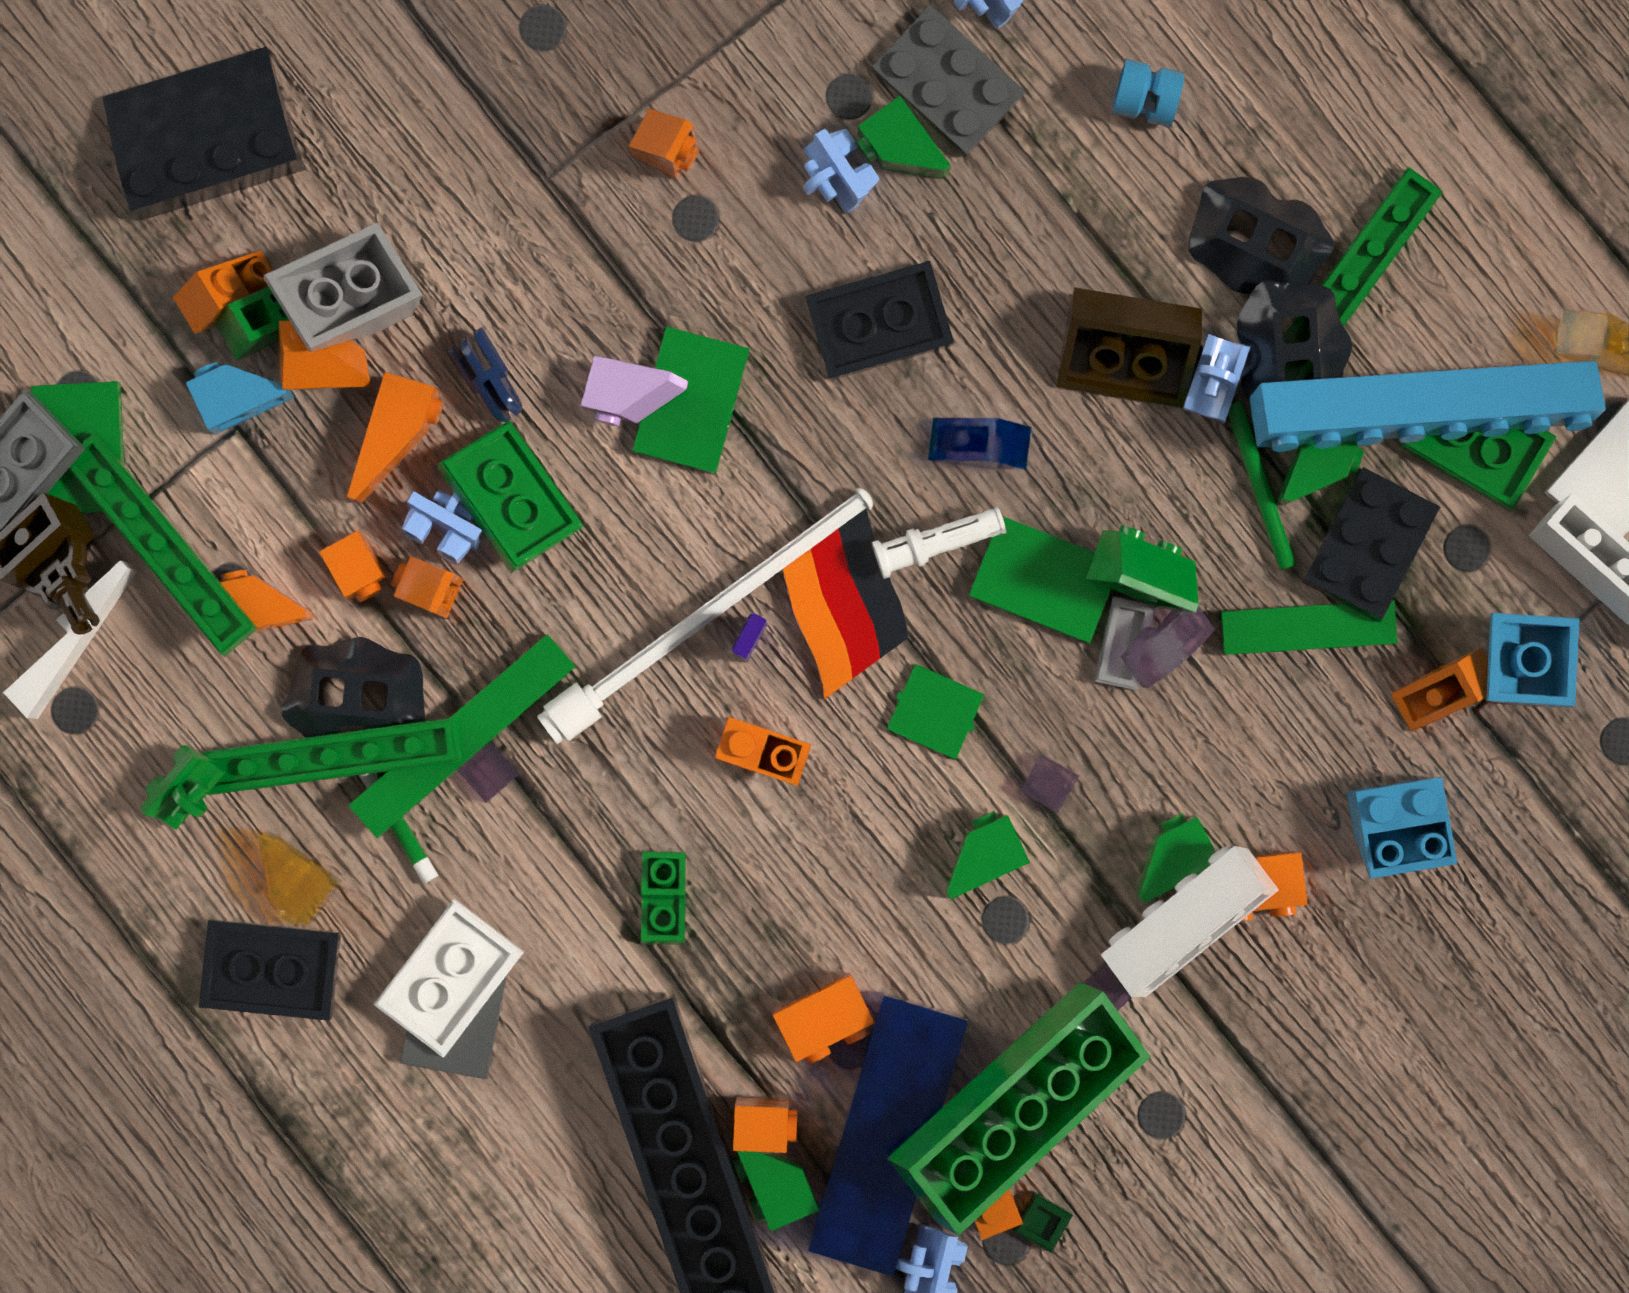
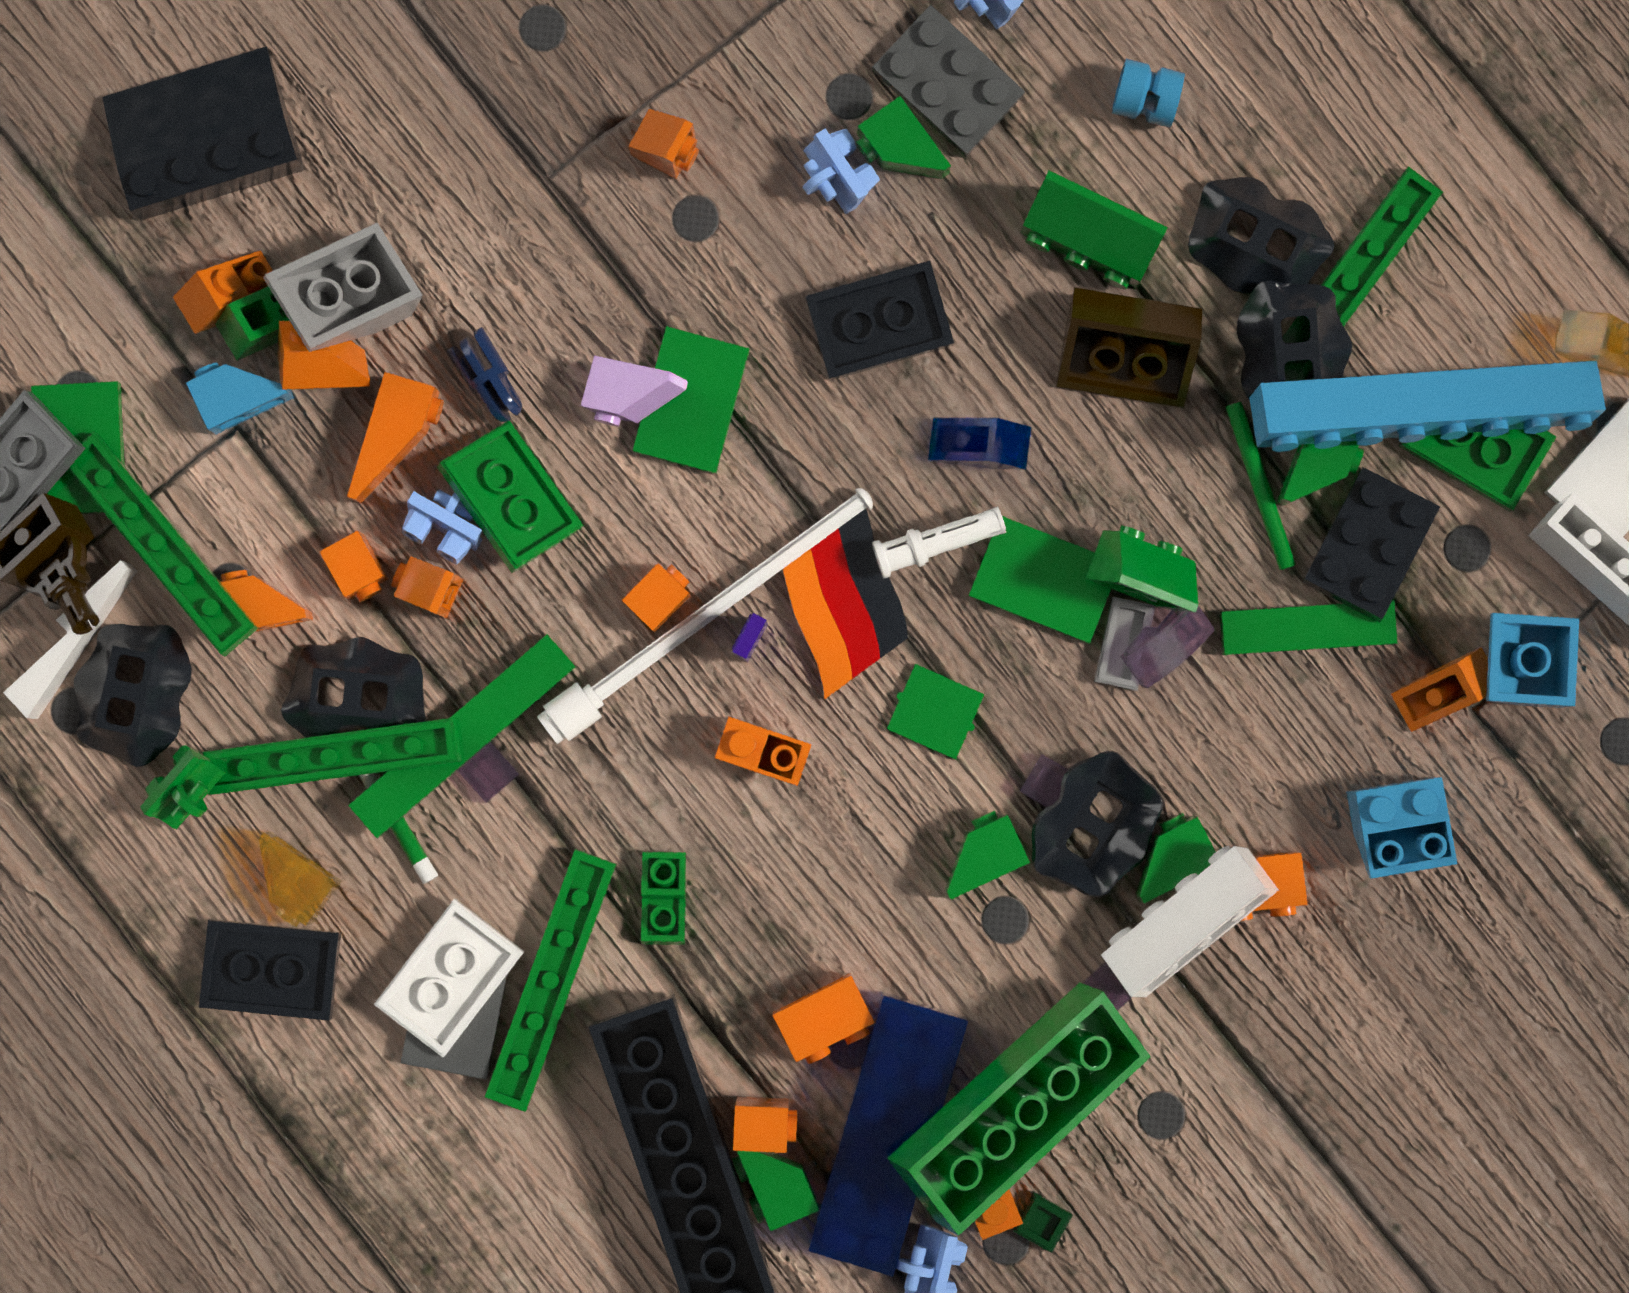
(155, 697): none -> black piece
(550, 980): none -> green plate
(658, 596): none -> orange brick
(1092, 231): none -> green slope
(1120, 843): none -> black piece
(1216, 378): light blue hips -> none

